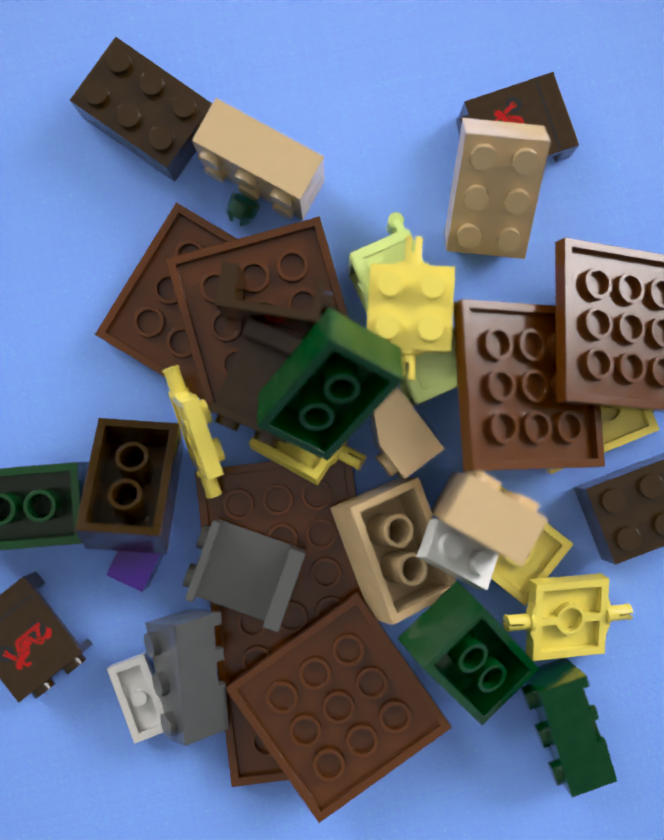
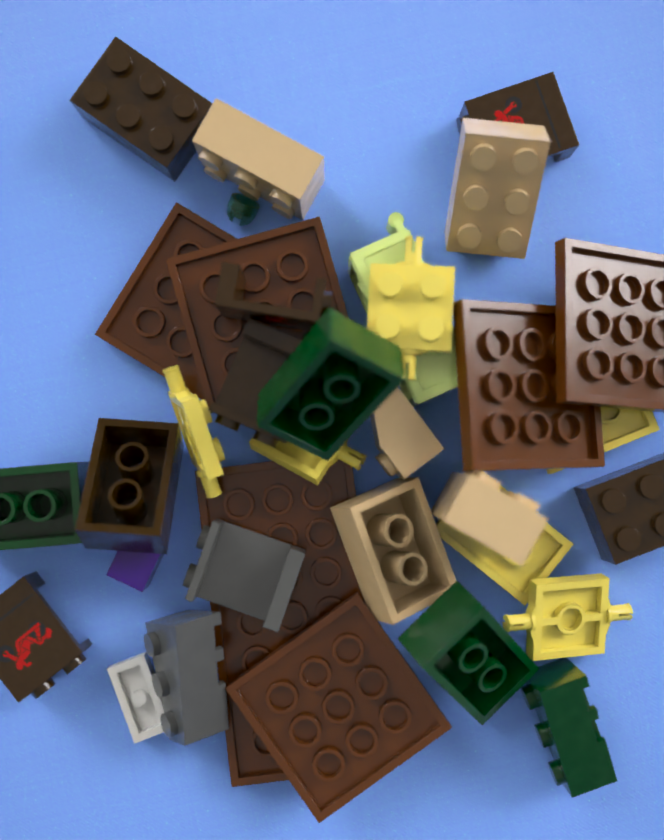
(457, 554): white plate -> none

